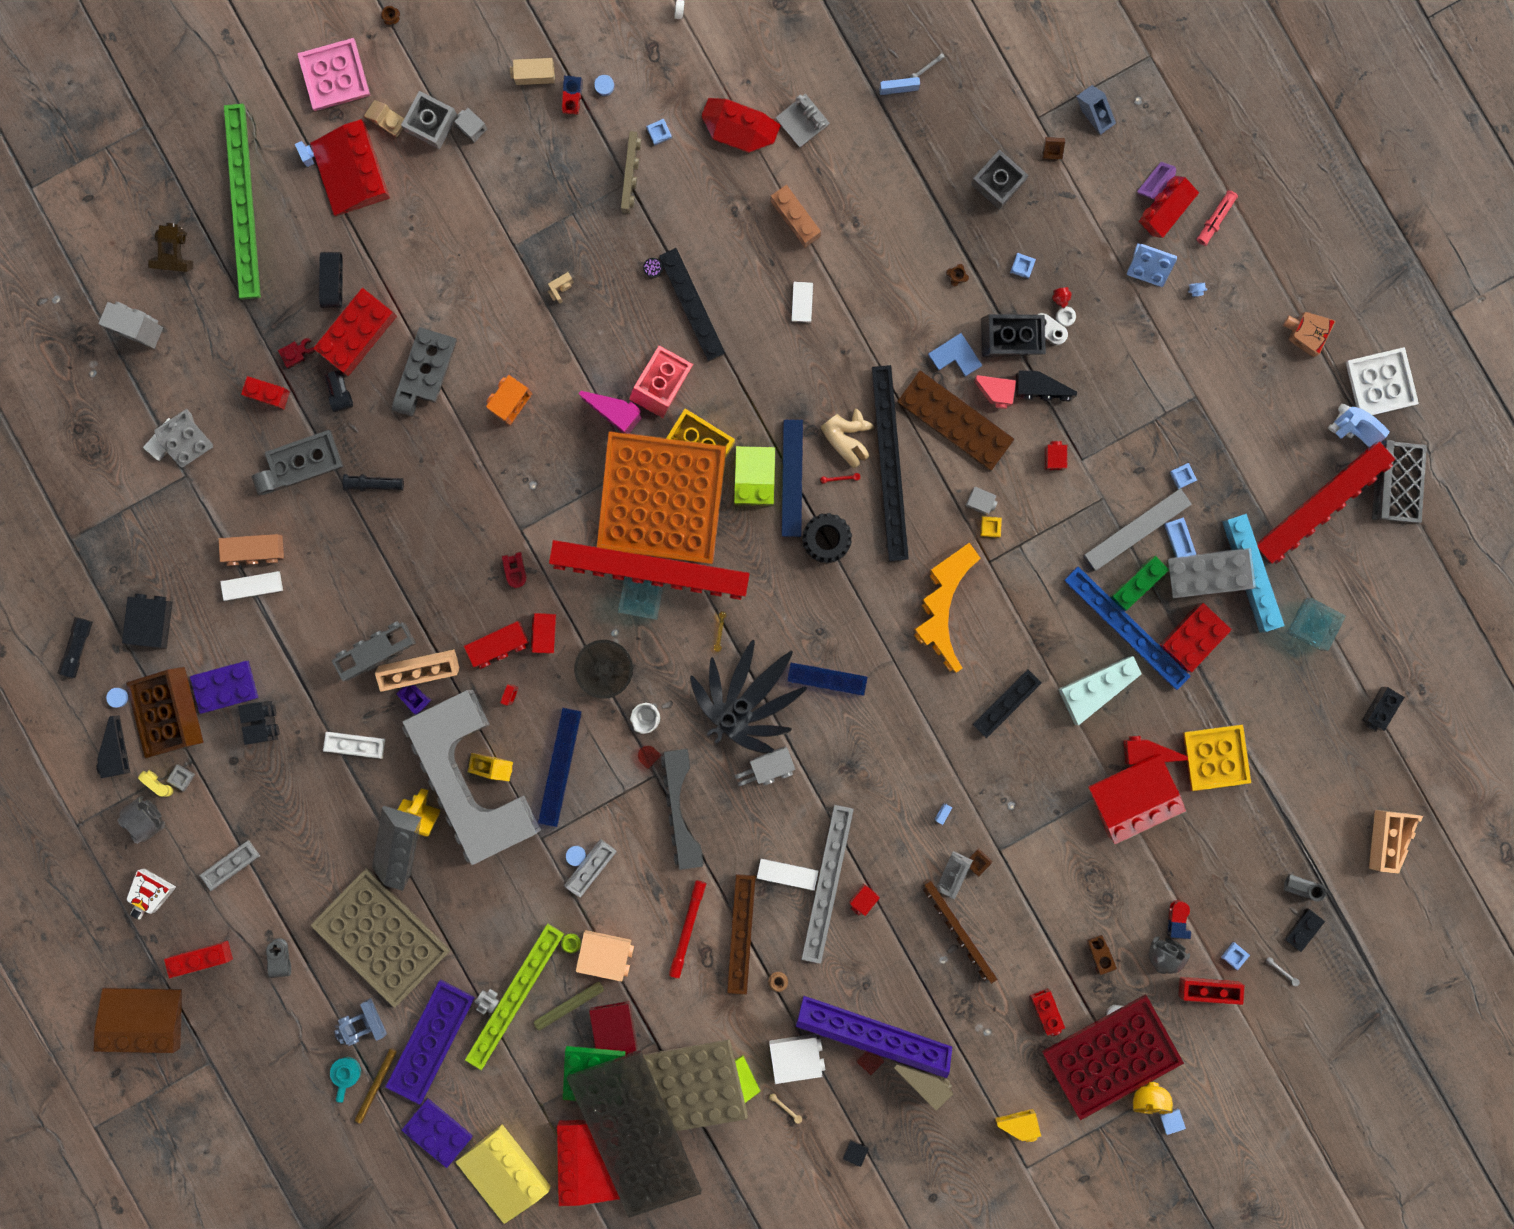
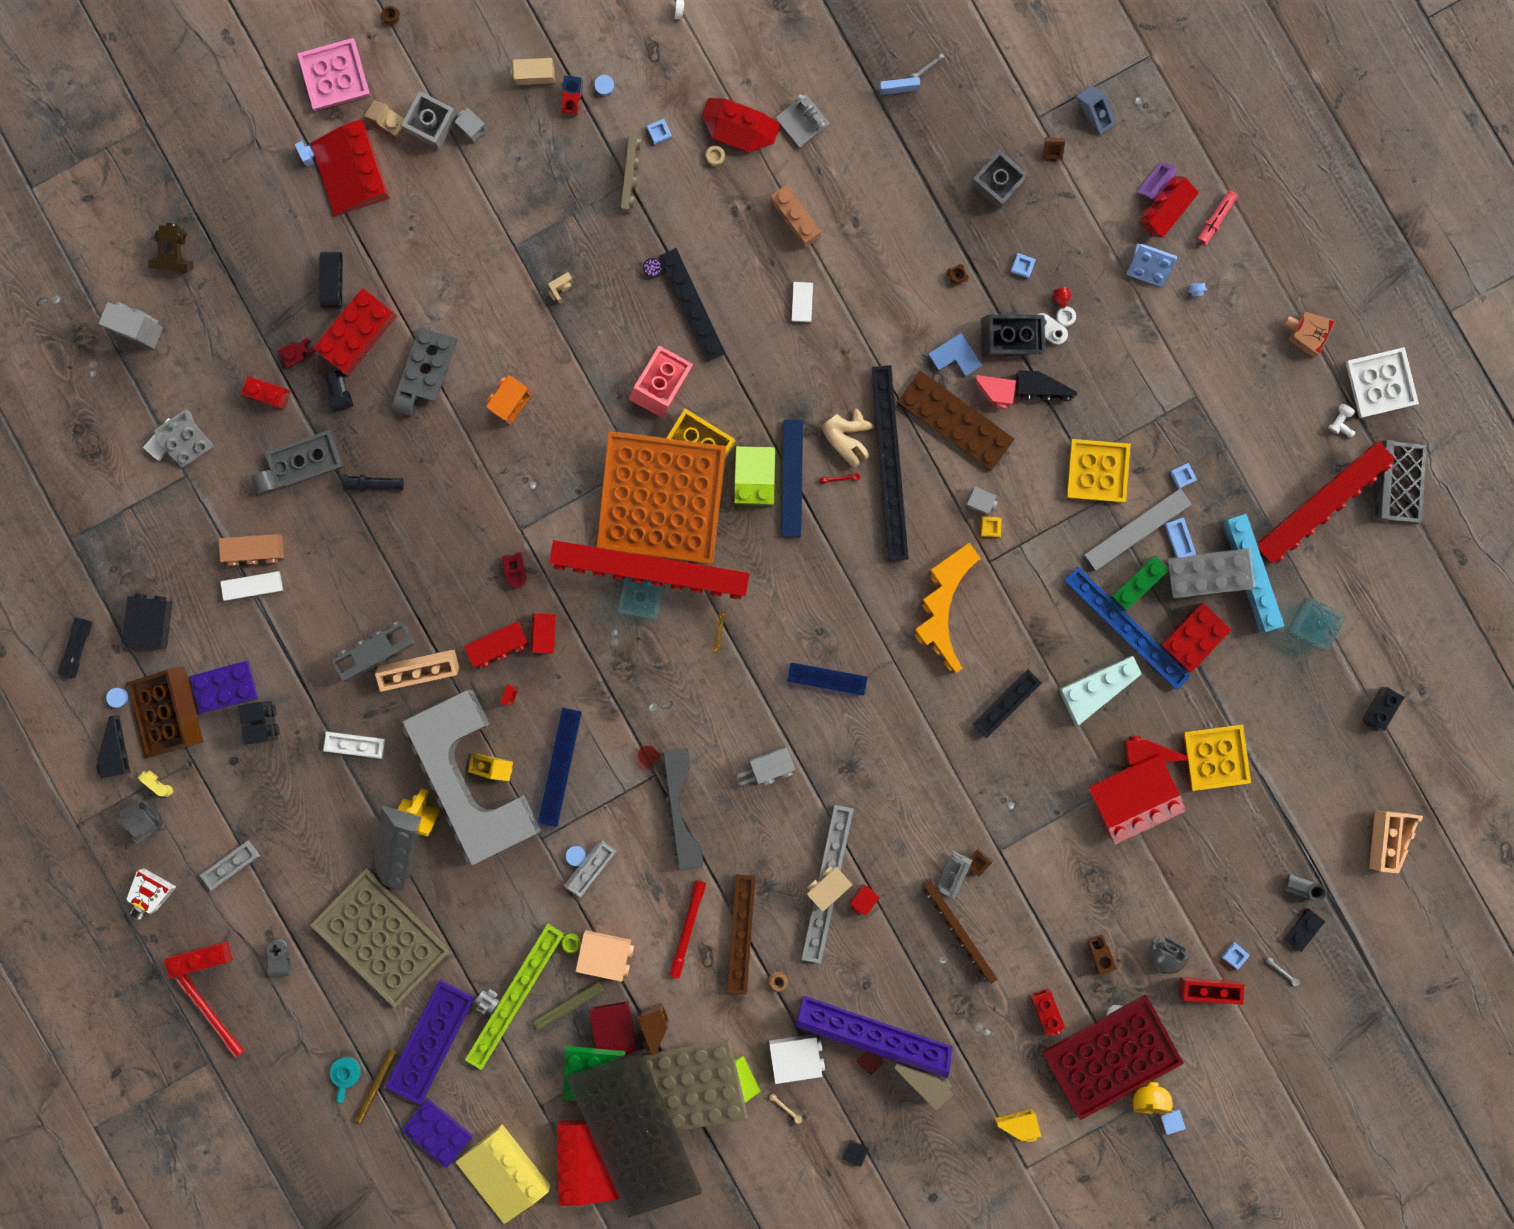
(138, 1020): reddish brown slope -> none
(180, 777): light grey tile -> none
(229, 1041): none -> red piece
(242, 201): bright green plate -> none
(346, 1033): sand blue tile -> none
(414, 698): dark purple slope -> none
(589, 669): clear smoke piece -> none
(616, 411): dark pink slope -> none
(645, 718): white hair -> none
(653, 1024): none -> reddish brown slope
(715, 156): none -> tan tile
(736, 713): black plant -> none
(787, 874): white tile -> none
(828, 888): none -> tan brick
(837, 524): black tyre -> none
(943, 813): light blue tile -> none
(1055, 456): red brick -> none
(1098, 470): none -> yellow plate
(1177, 920): leg -> none
(1362, 425): light blue arch -> none

